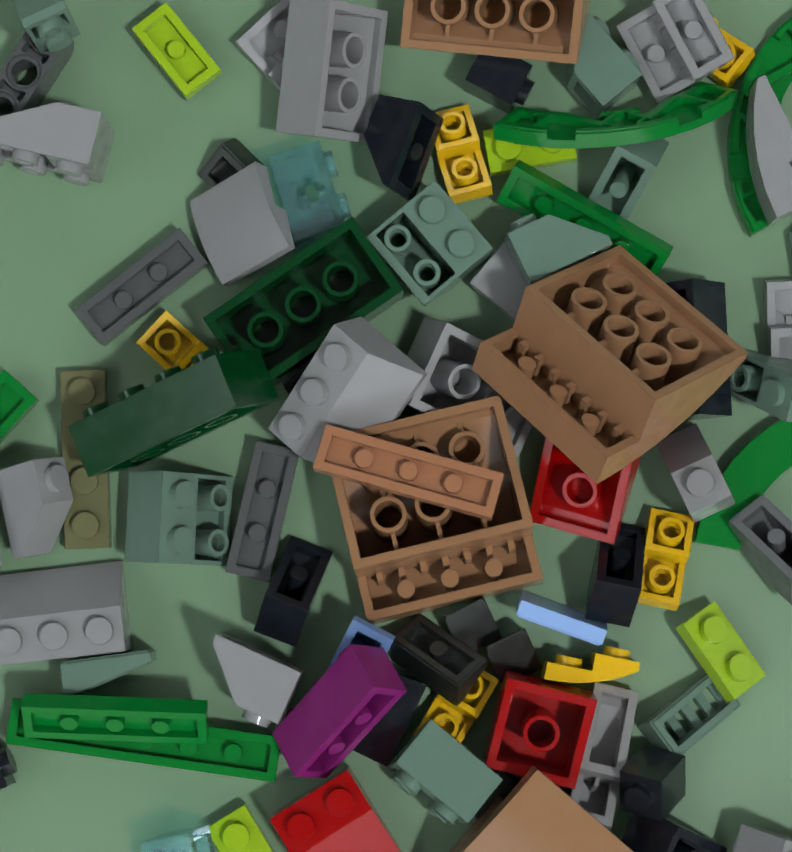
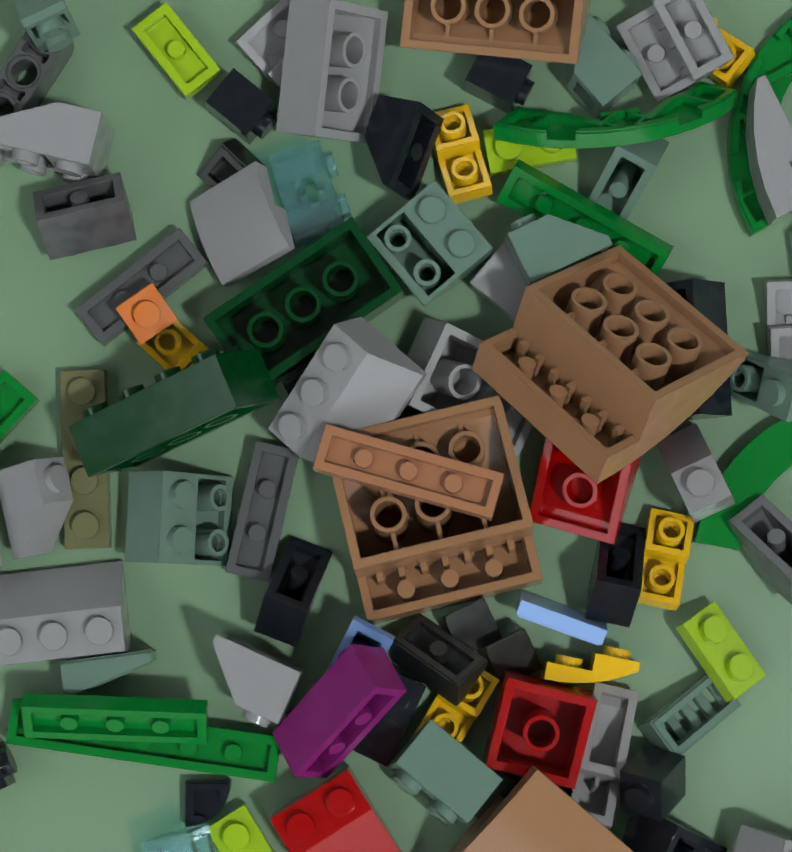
(84, 216): none -> flat silver brick
(146, 313): none -> orange plate
(204, 799): none -> black tile
(242, 107): none -> black brick

